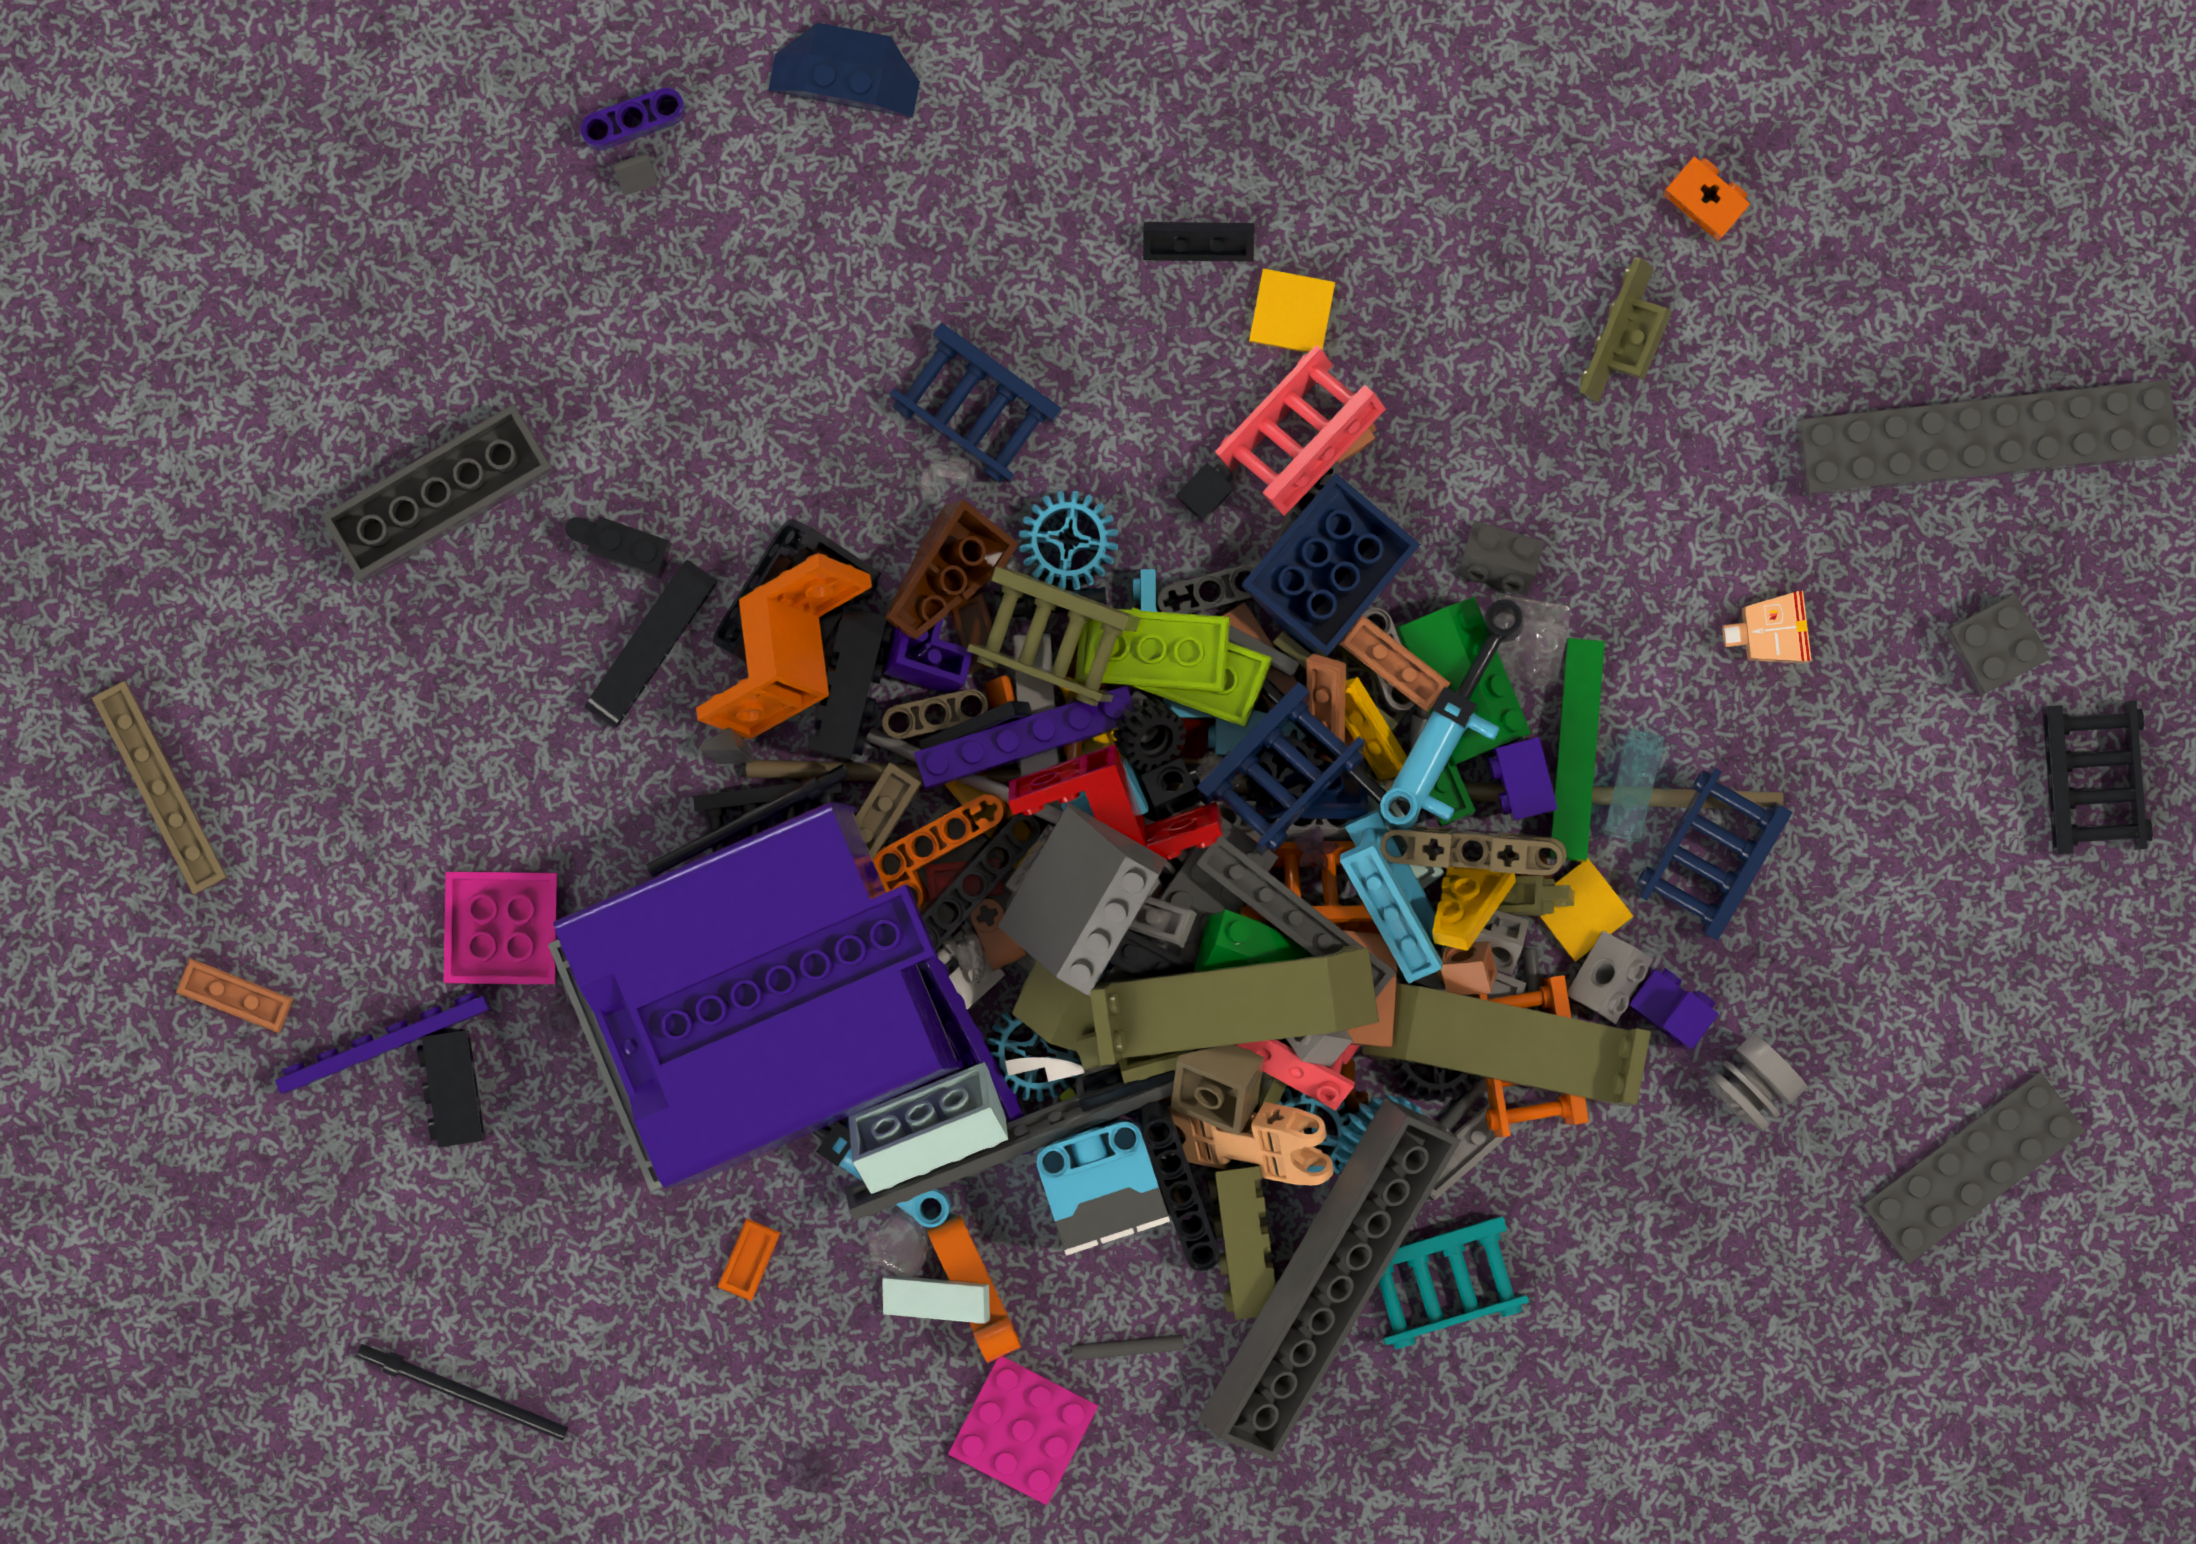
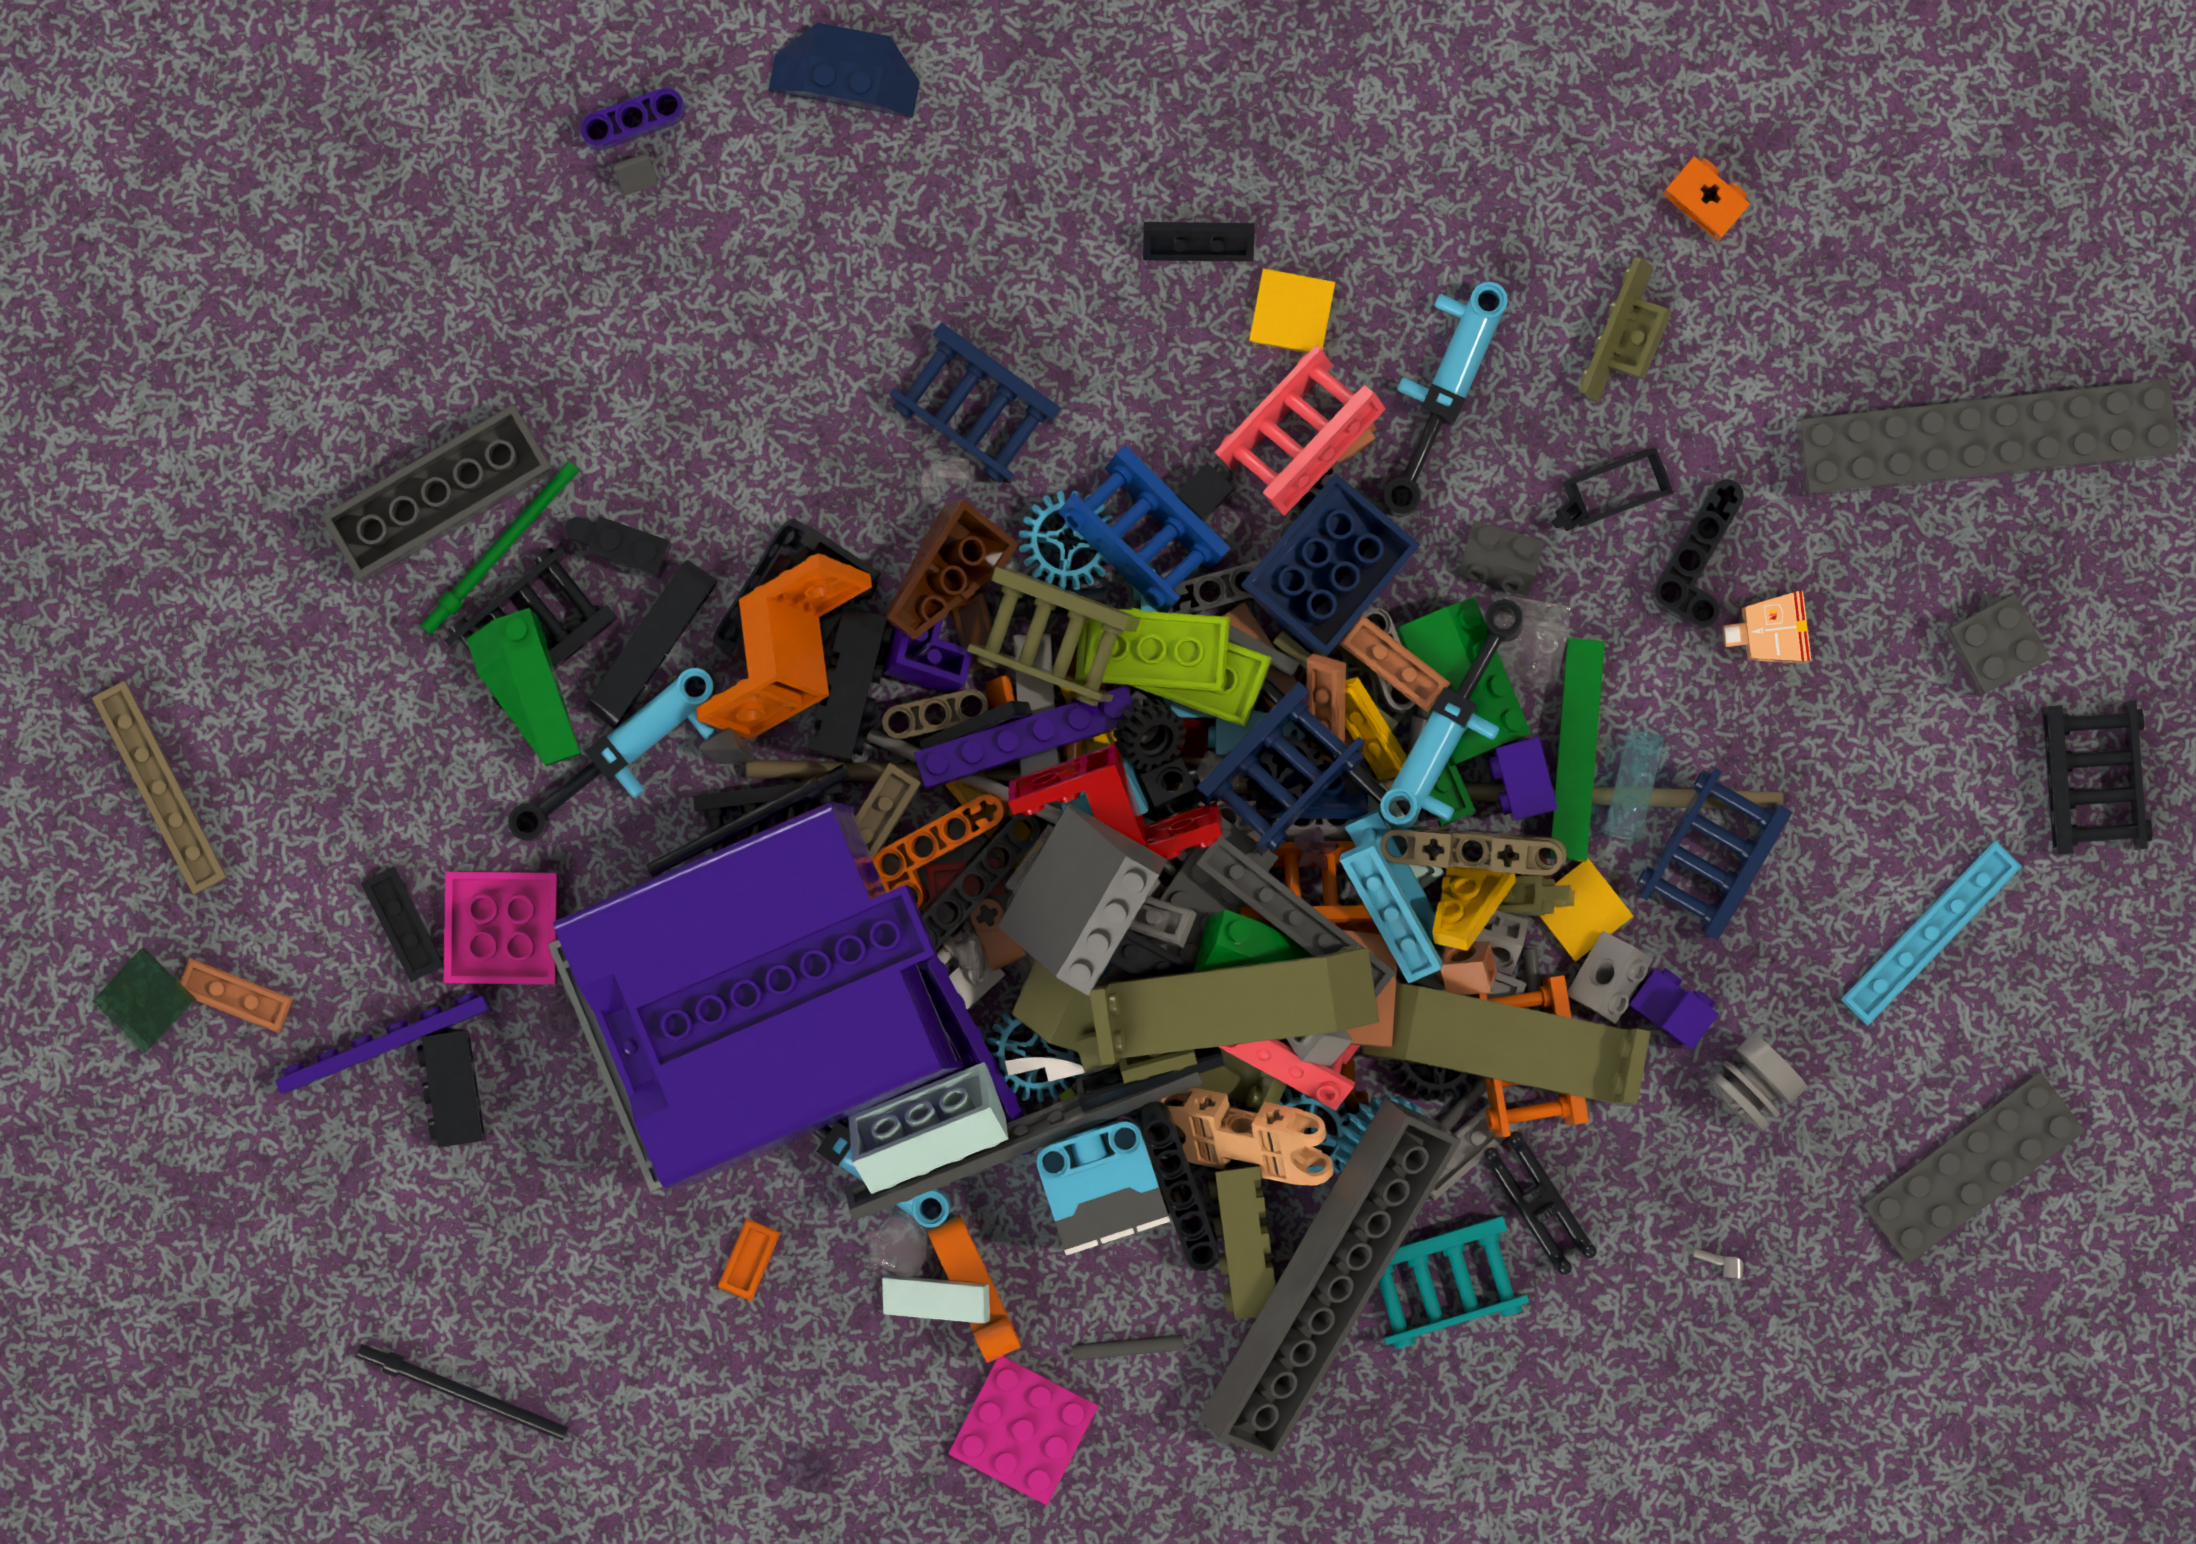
(144, 1000): none -> clear green tile
(402, 924): none -> black plate
(451, 601): none -> green bar
(521, 676): none -> green wedge
(565, 641): none -> black fence
(623, 746): none -> medium azure piece
(1166, 507): none -> blue fence
(1218, 1086): dark tan slope -> none
(1450, 383): none -> medium azure piece
(1539, 1203): none -> black piece
(1575, 503): none -> black sword
(1703, 550): none -> black beam
(1732, 1266): none -> light grey hand
(1931, 933): none -> medium azure tile

